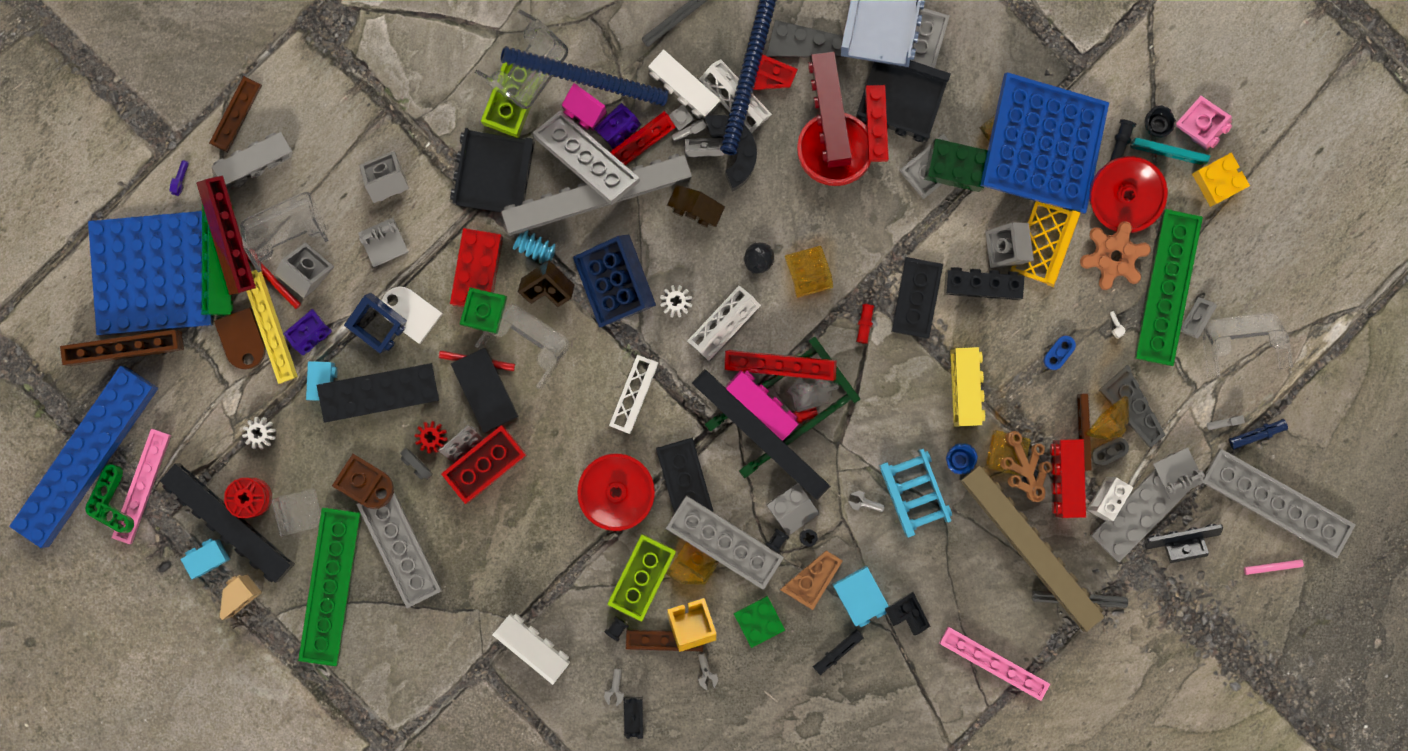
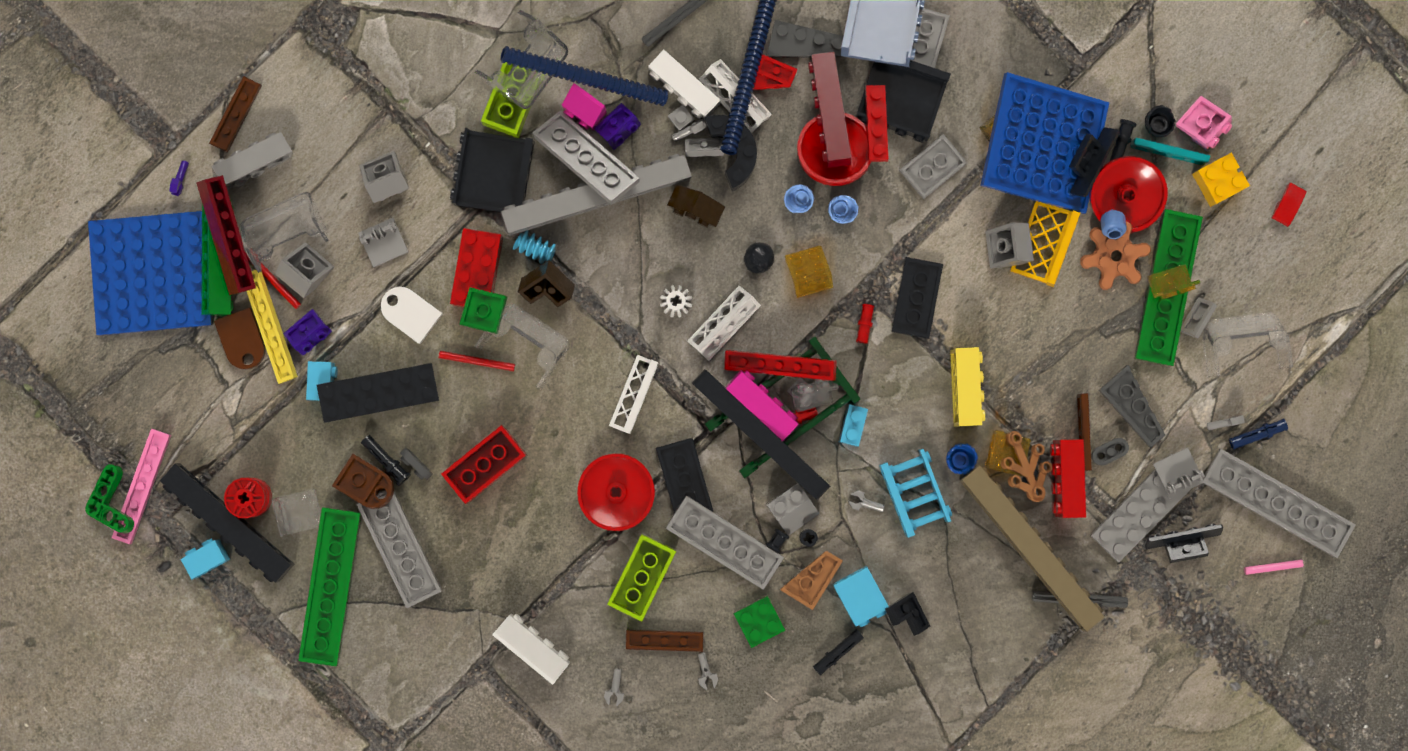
(83, 457): blue brick -> none
(122, 348): reddish brown brick -> none
(237, 595): tan slope -> none
(259, 441): white gear -> none
(370, 300): dark blue window -> none
(391, 466): none -> black pin
(435, 432): red gear -> none
(461, 443): light grey hinge -> none
(484, 390): black tile -> none
(614, 280): dark blue slope -> none
(616, 628): black bush -> none
(633, 717): black hinge -> none
(643, 138): red plate -> none
(692, 566): clear yellow slope -> none
(693, 627): yellow piece -> none
(799, 198): none -> light blue hair
(843, 209): none -> light blue hair
(853, 425): none -> medium azure brick
(956, 165): dark green brick -> none
(984, 284): black brick -> none
(994, 663): bright pink plate -> none
(1059, 353): blue plate -> none
(1090, 159): none -> black bracket
(1105, 501): white window -> none
(1111, 421): clear yellow slope -> none
(1113, 224): none -> medium blue head
(1119, 331): white hand -> none
(1170, 281): none -> clear yellow bracket
(1289, 204): none -> red slope

